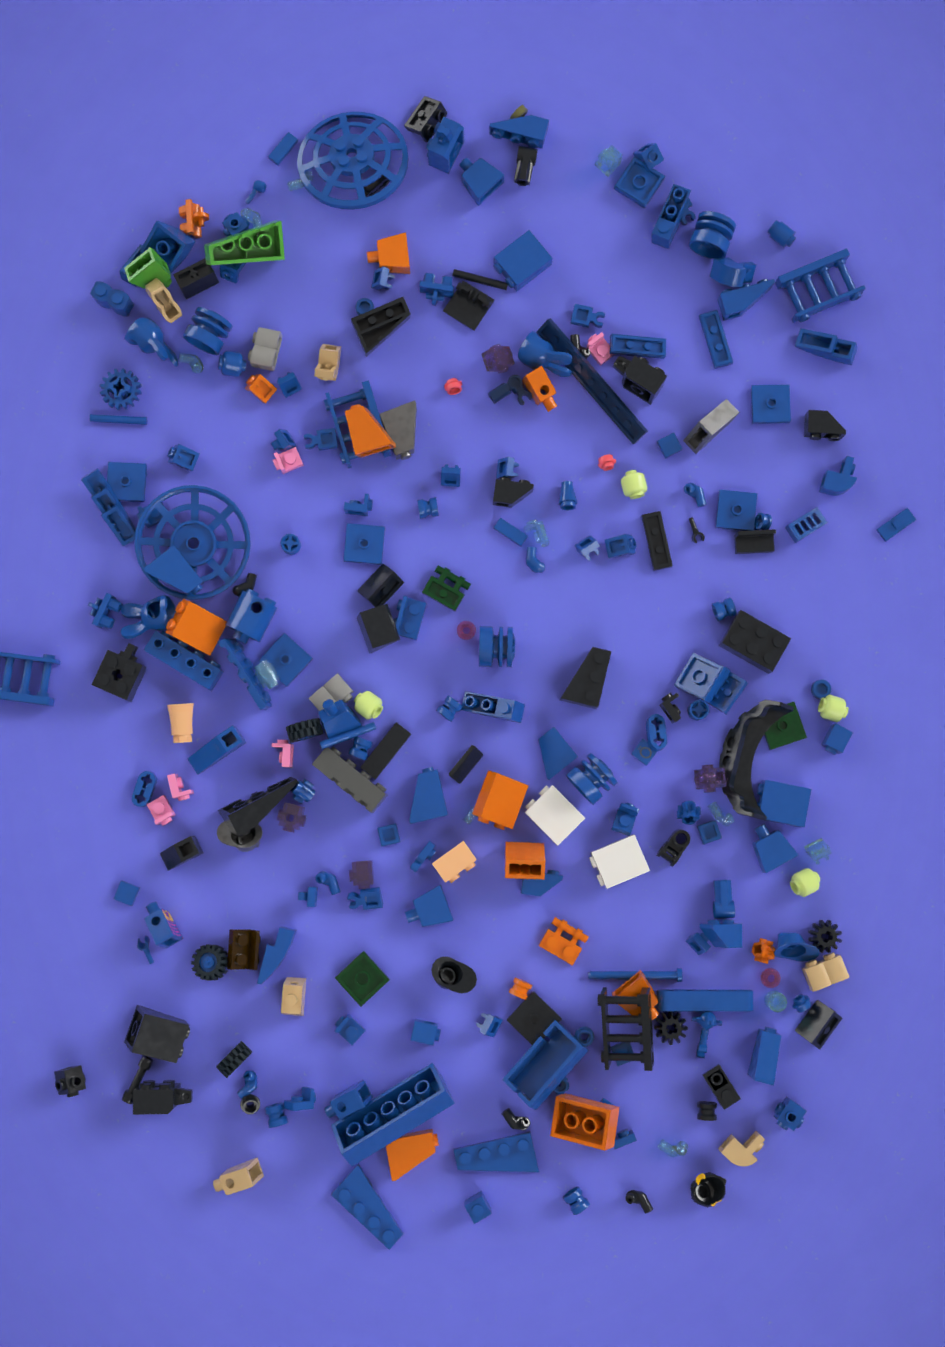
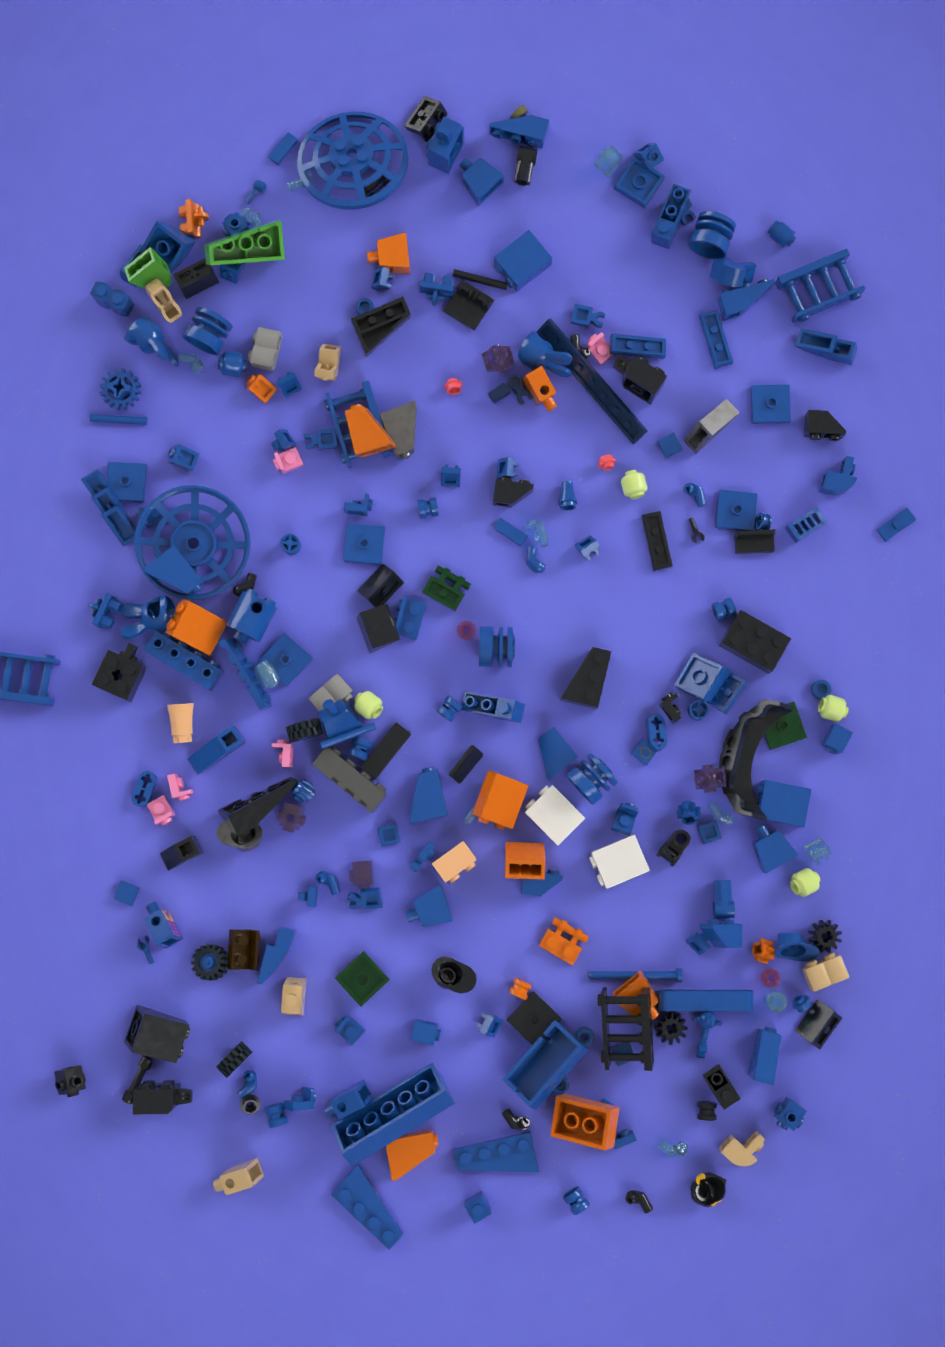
(620, 545): blue bracket -> none

